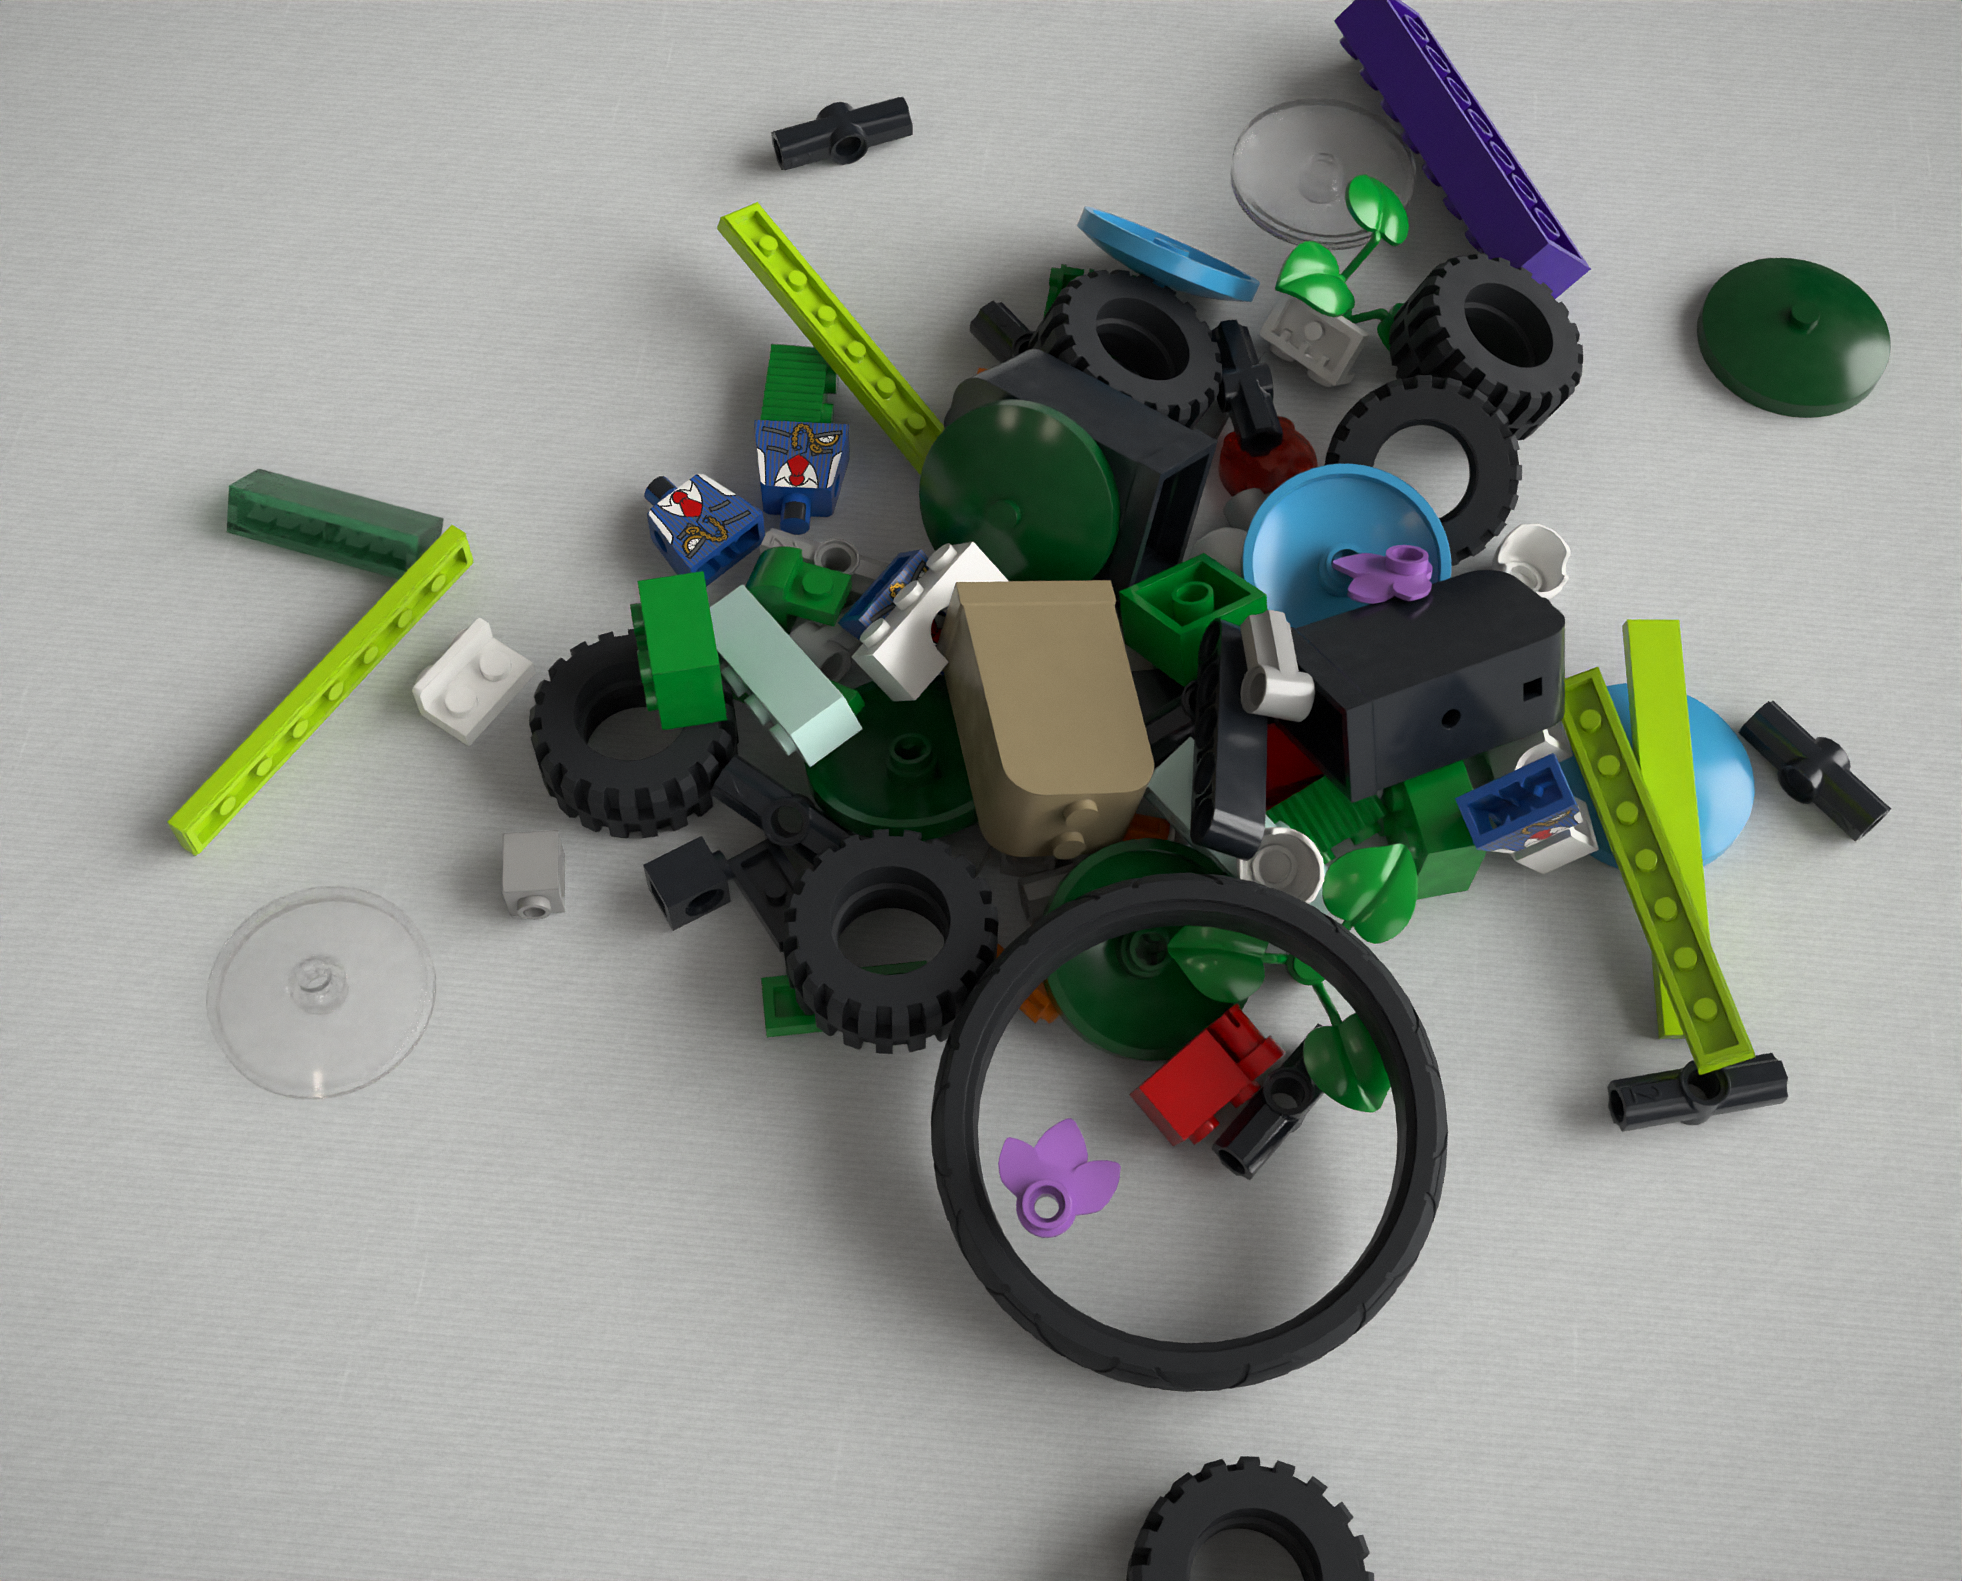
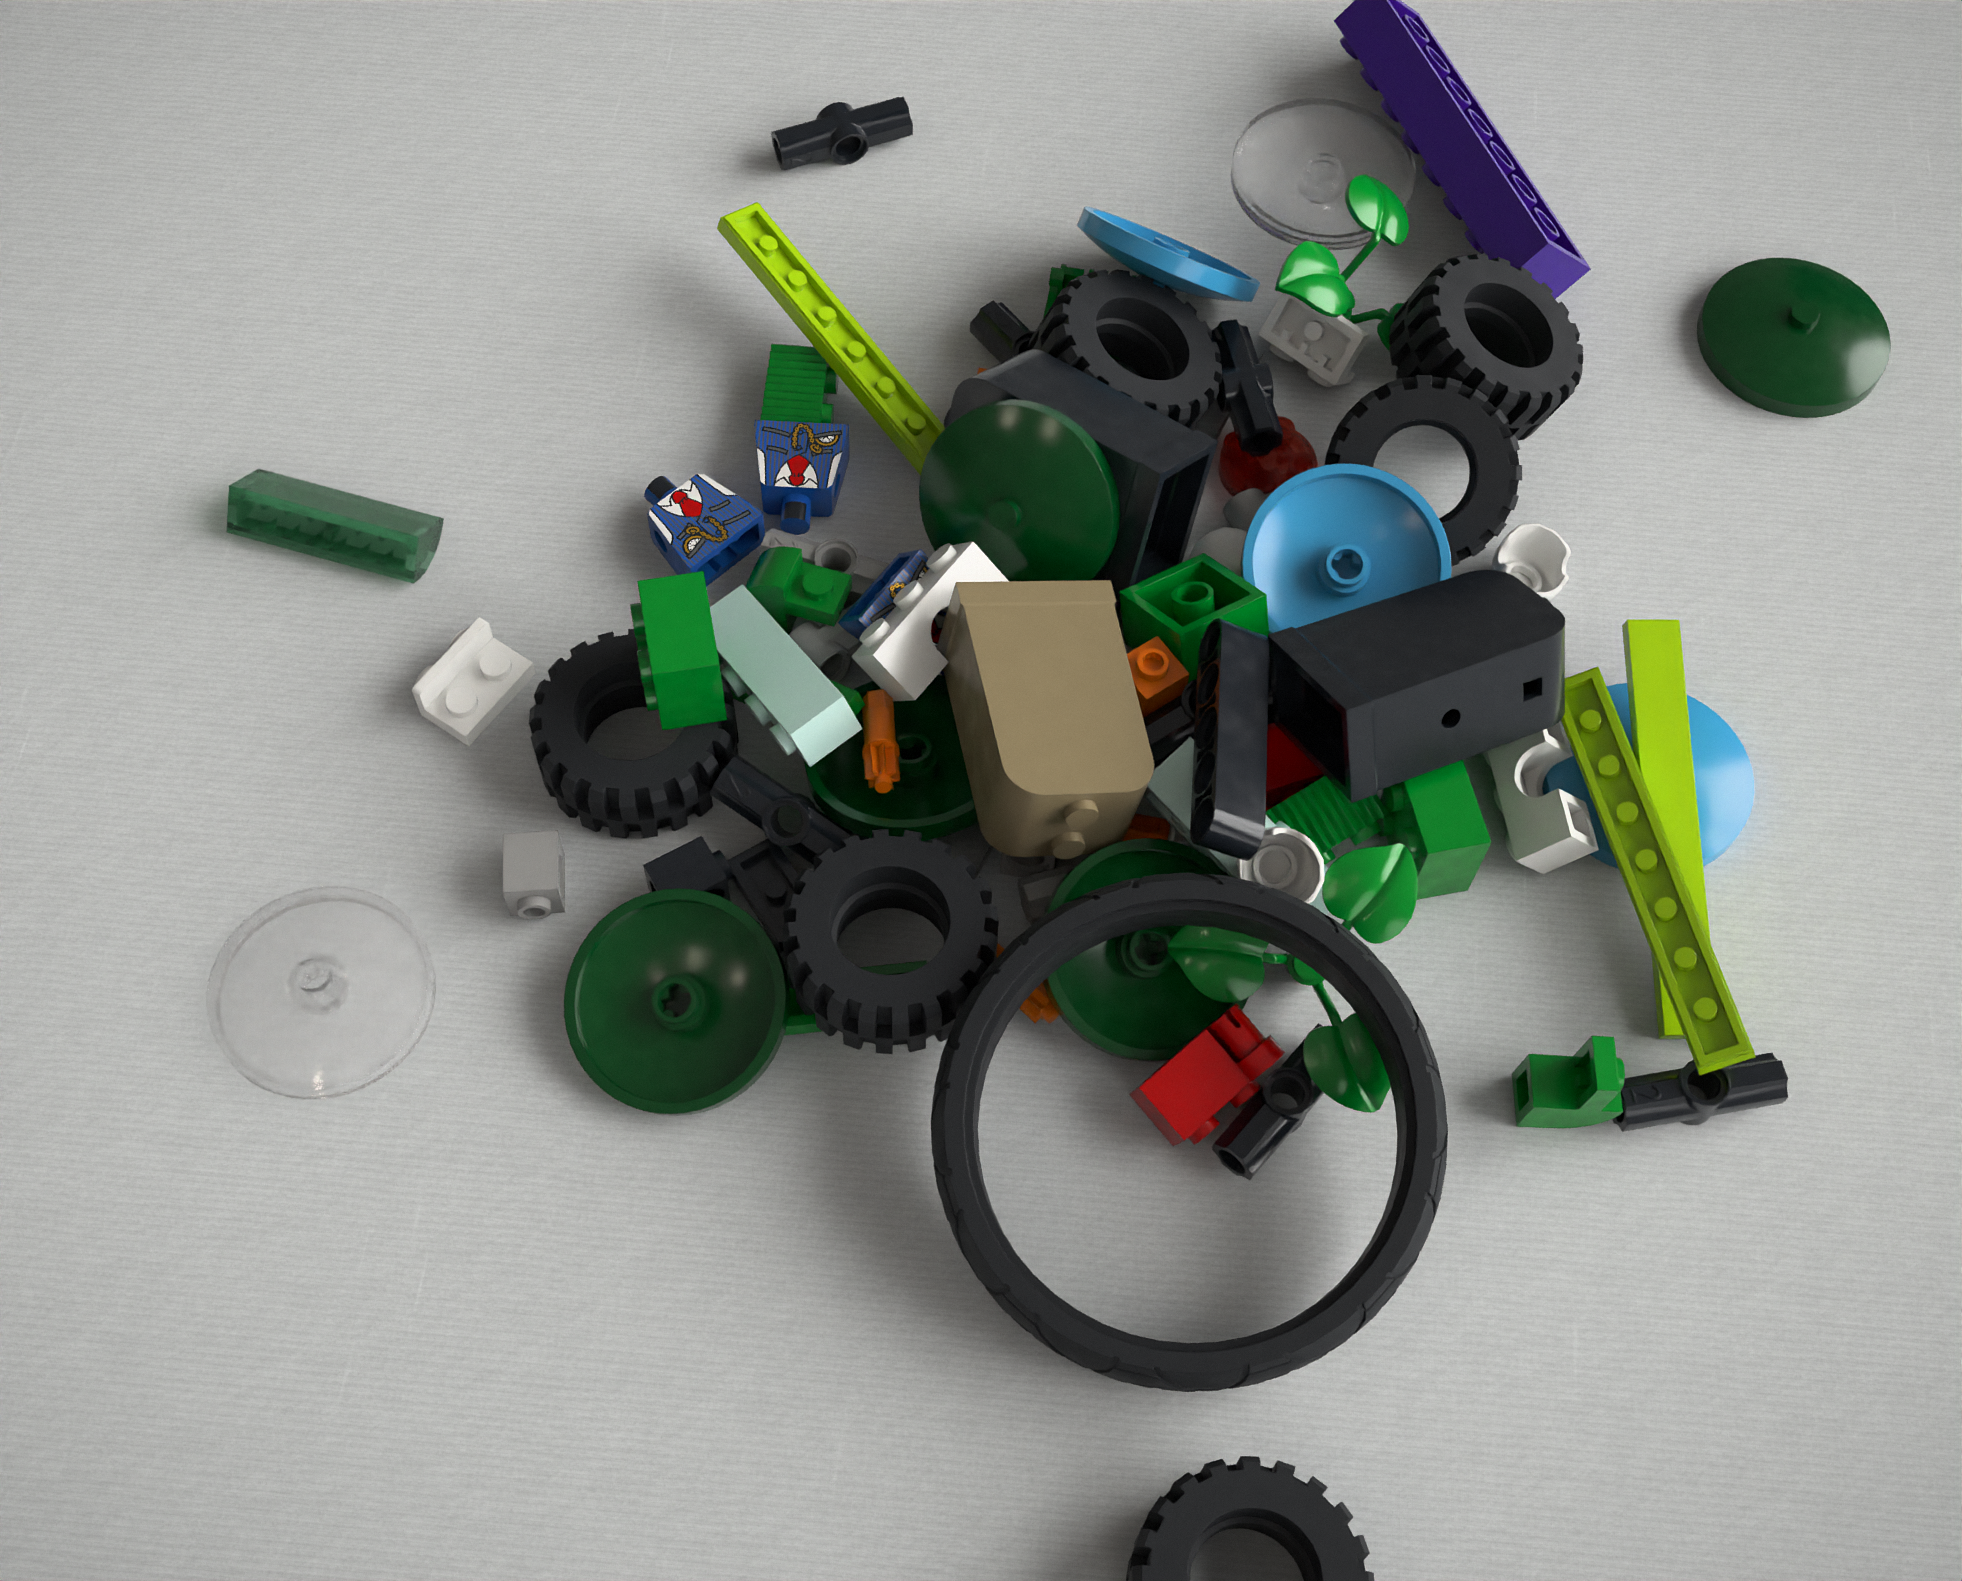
(321, 692): lime tile -> none
(676, 1002): none -> dark green dish
(880, 745): none -> orange piece
(1059, 1171): medium lavender plate -> none
(1156, 675): none -> orange brick
(1273, 680): light grey piece -> none
(1377, 578): medium lavender plate -> none
(1523, 805): blue torso -> none
(1569, 1089): none -> green brick
(1814, 770): black piece -> none

